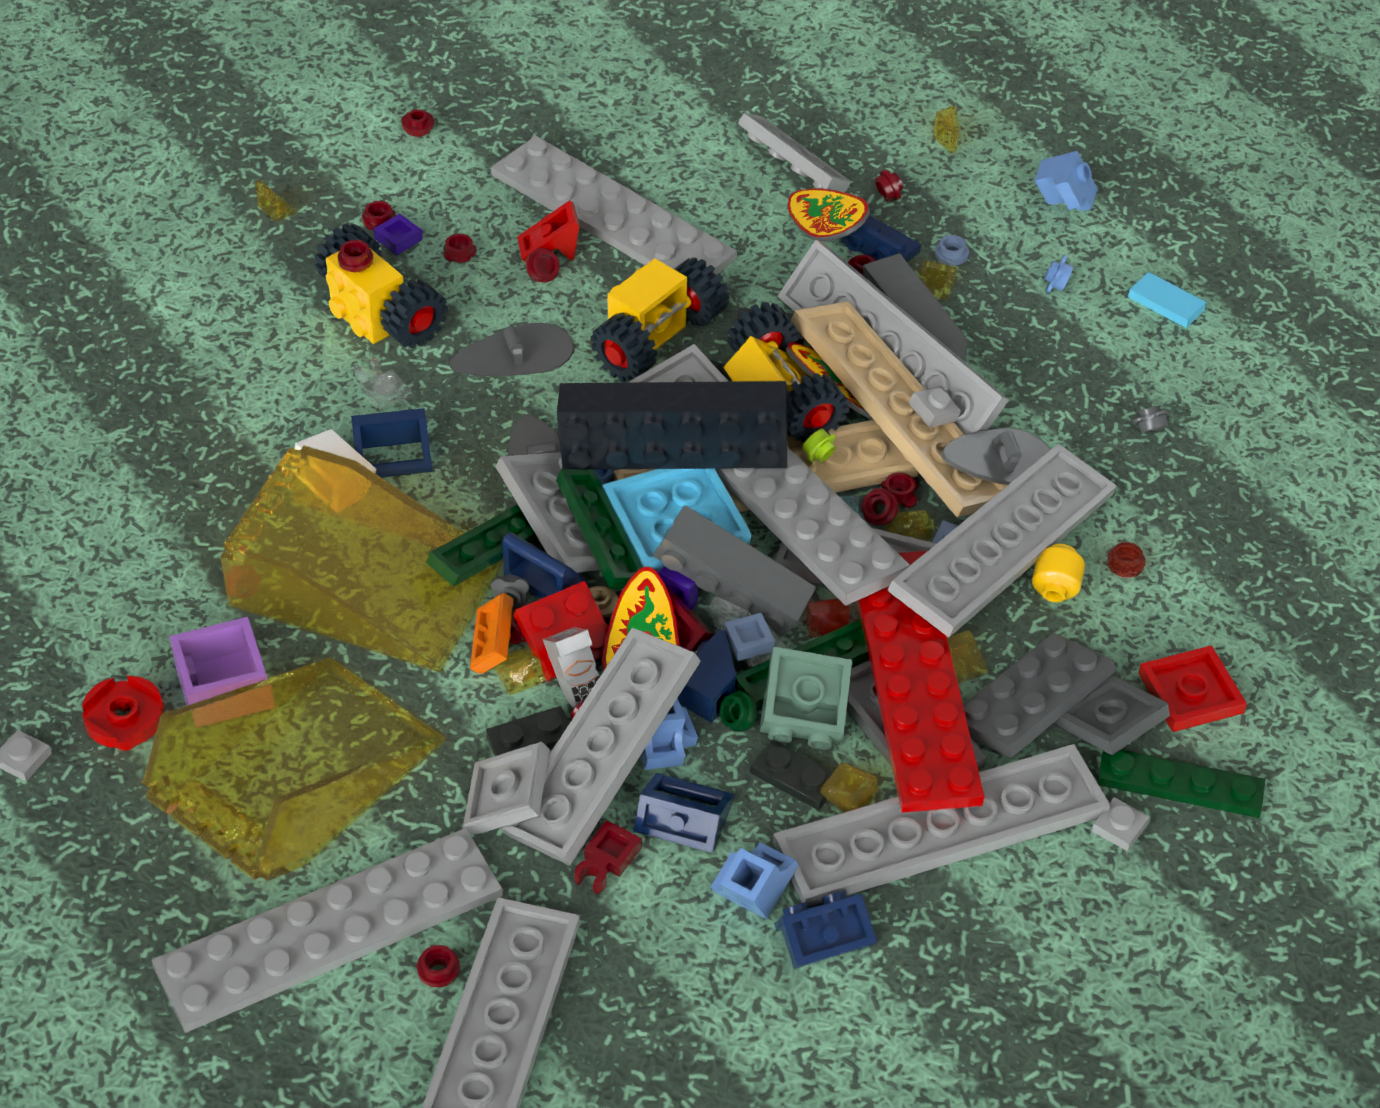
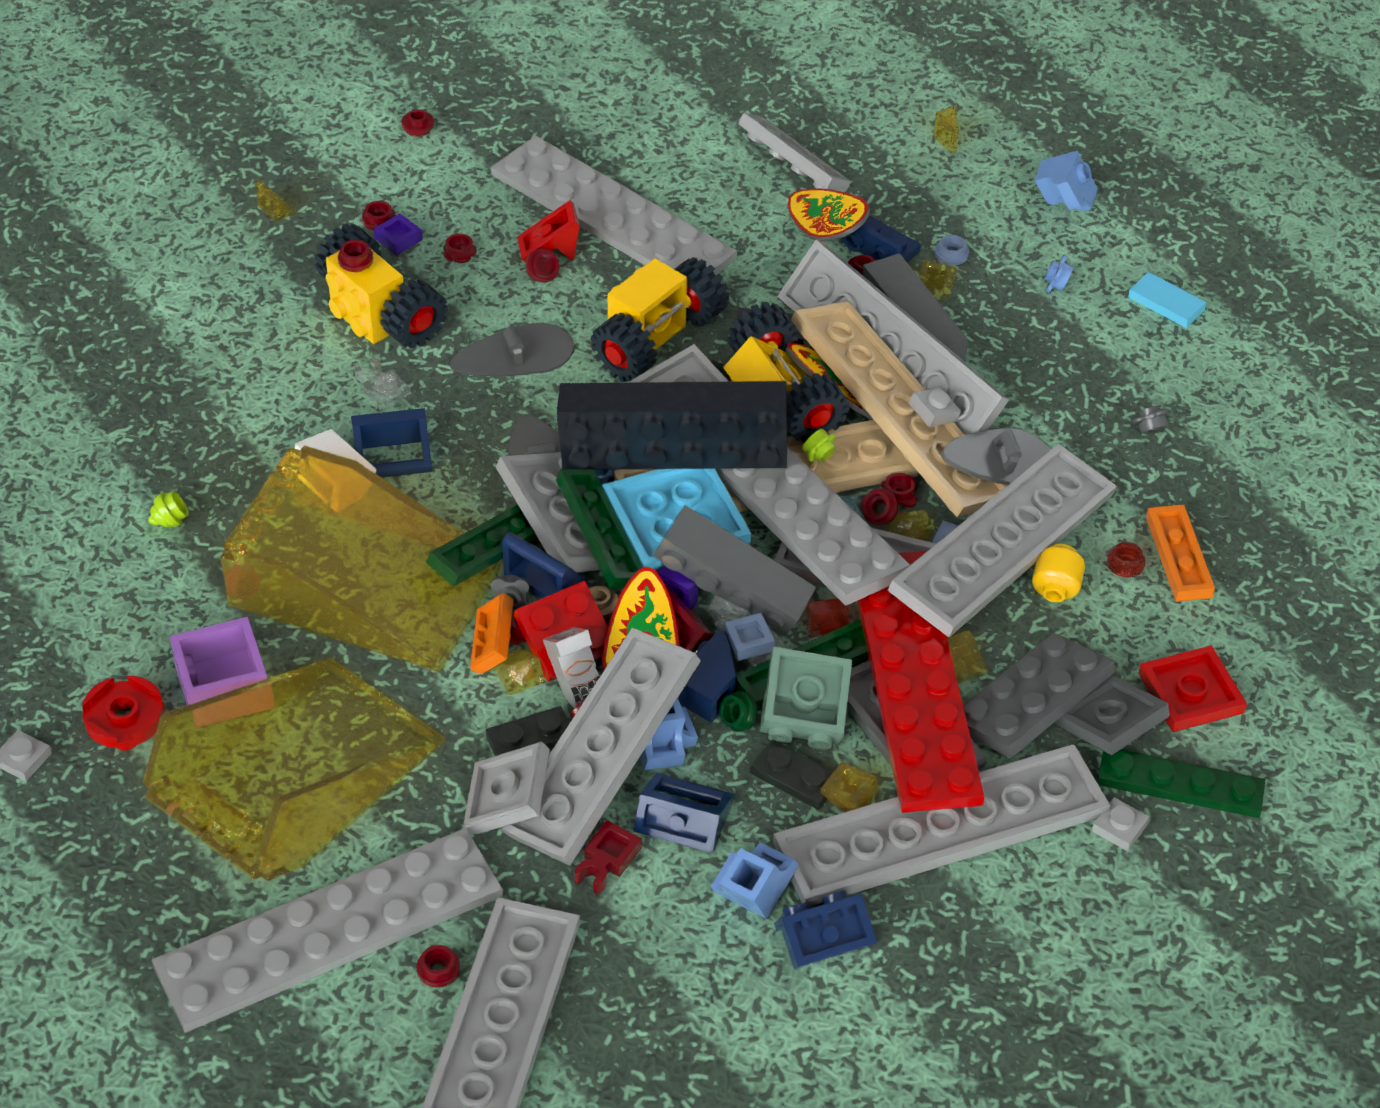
(168, 510): none -> lime plate
(889, 185): dark red plate -> none
(1180, 553): none -> orange plate

